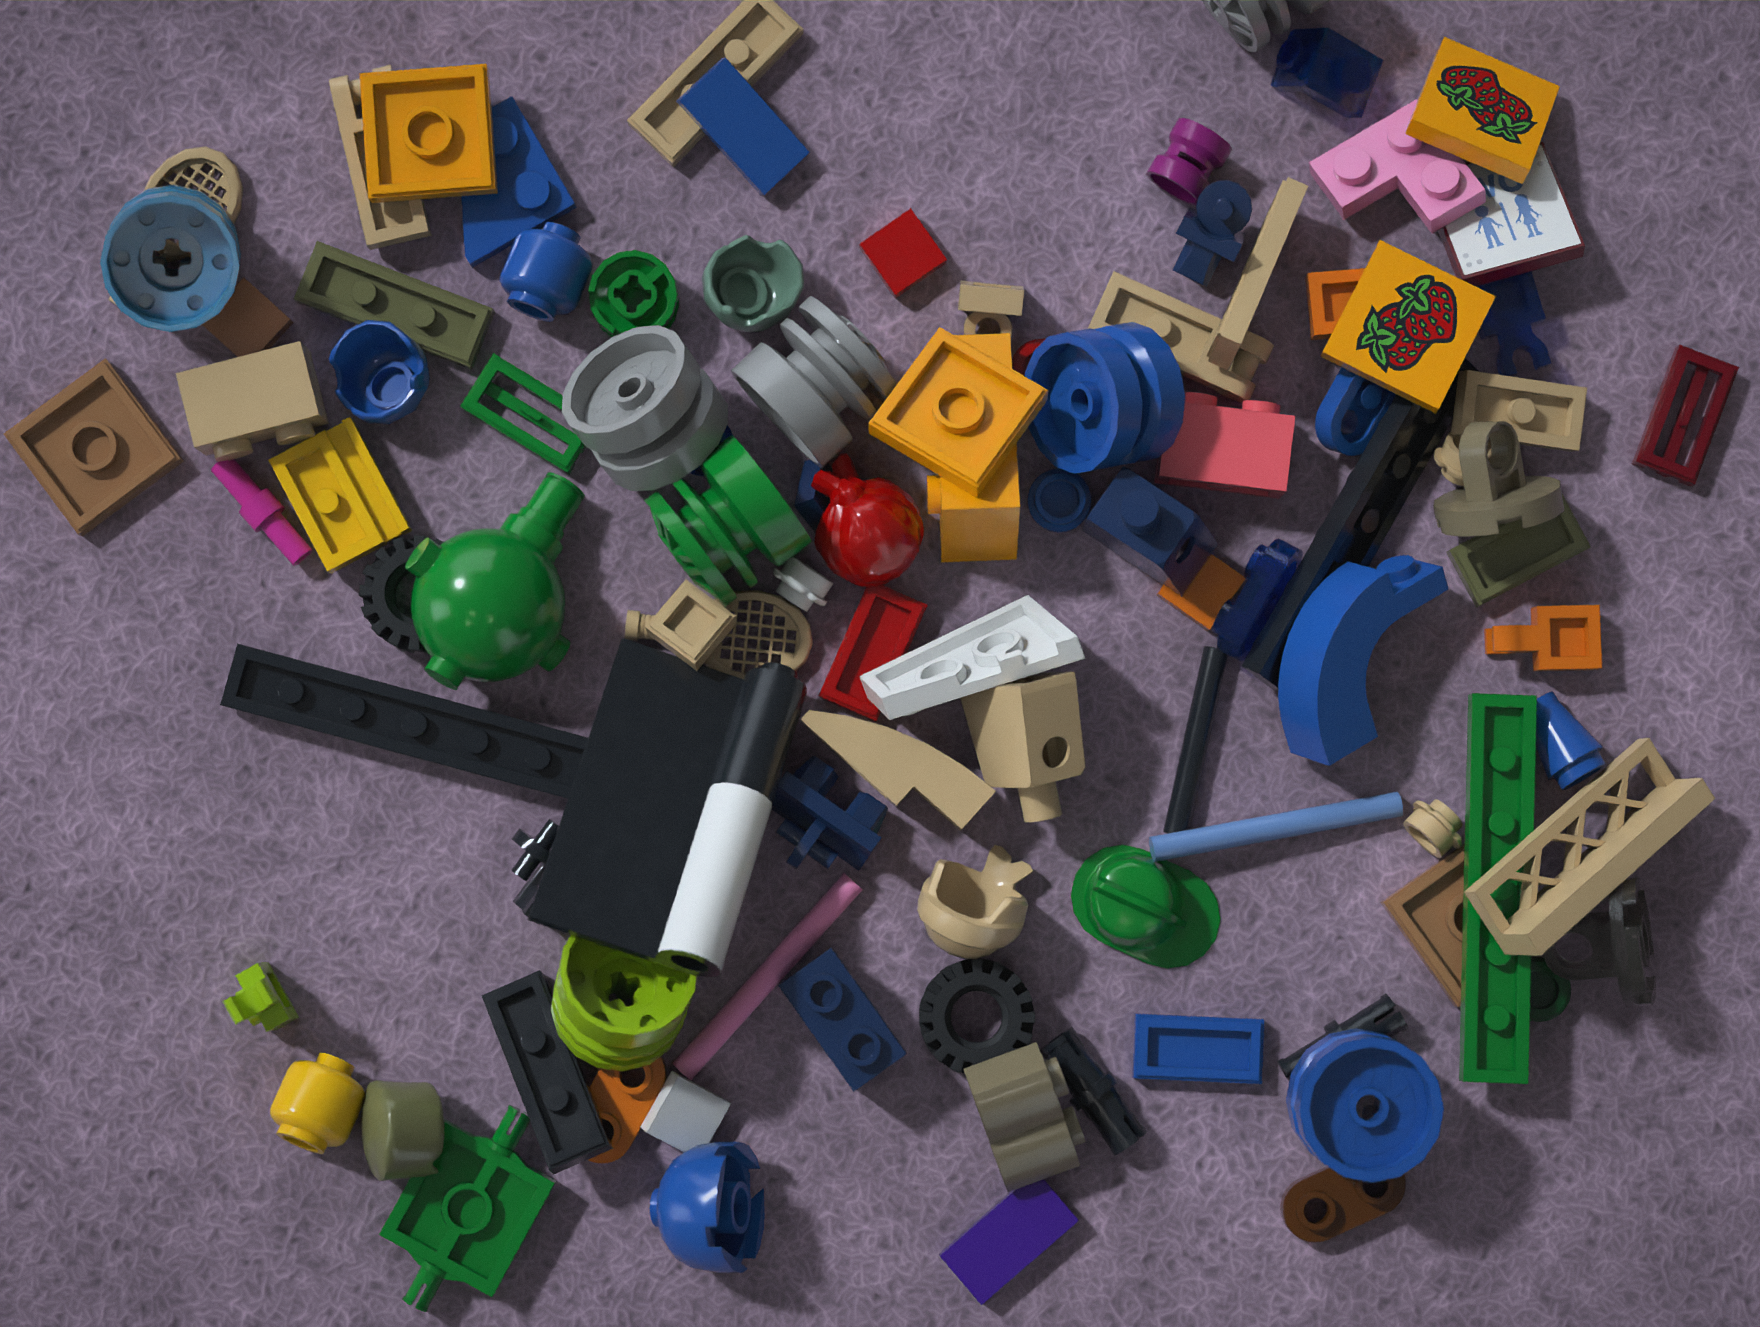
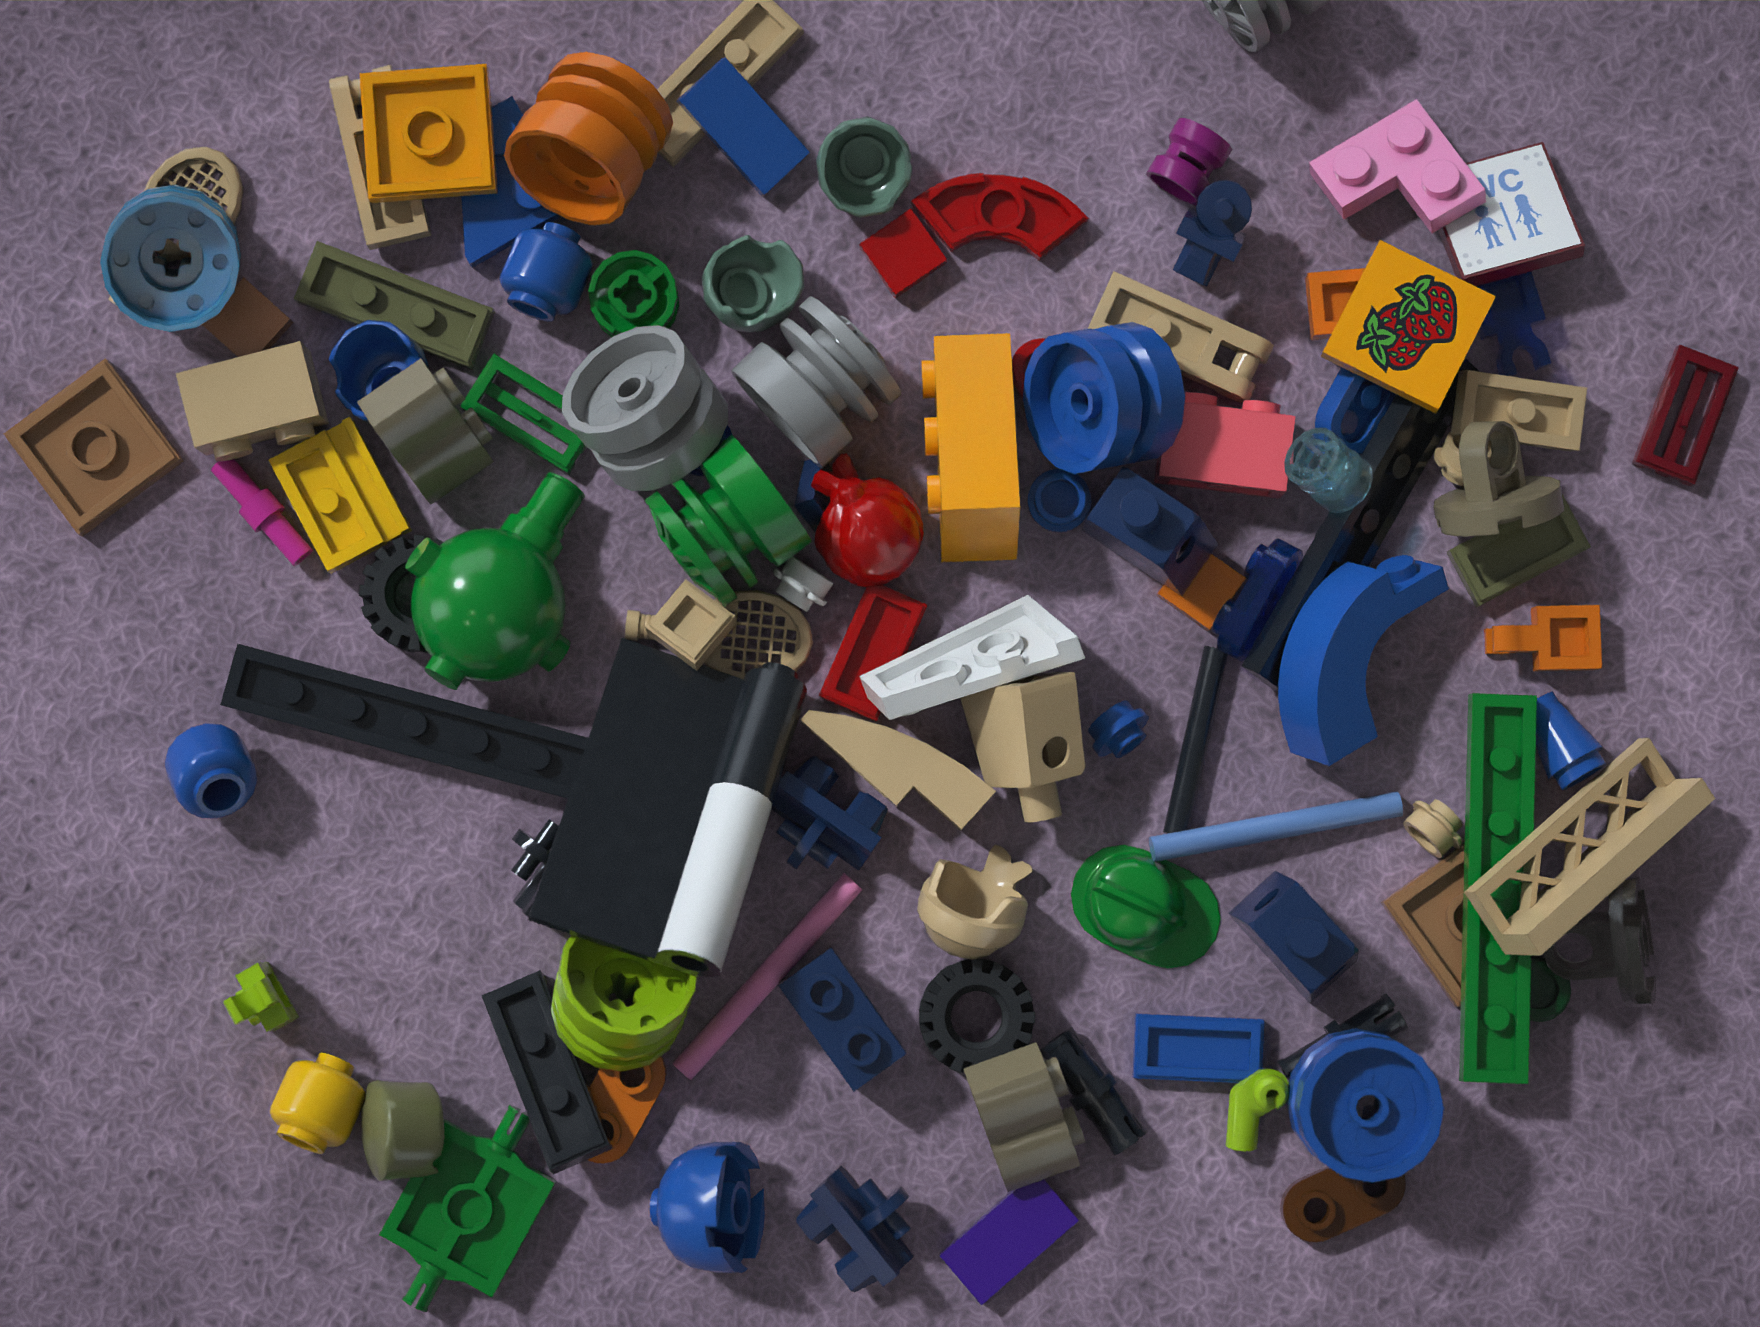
(210, 771): none -> blue head
(426, 431): none -> dark tan brick
(589, 138): none -> orange wheel
(685, 1113): white tile -> none
(864, 166): none -> sand green hair
(865, 1221): none -> dark blue hips
(958, 412): light orange tile -> none
(990, 301): tan tile -> none
(1001, 209): none -> red tile
(1118, 730): none -> blue plate
(1250, 1101): none -> lime arm
(1256, 273): tan tile -> none
(1295, 934): none -> dark blue torso
(1327, 70): clear blue bracket -> none
(1328, 470): none -> clear light blue wheel
(1482, 110): light orange tile -> none

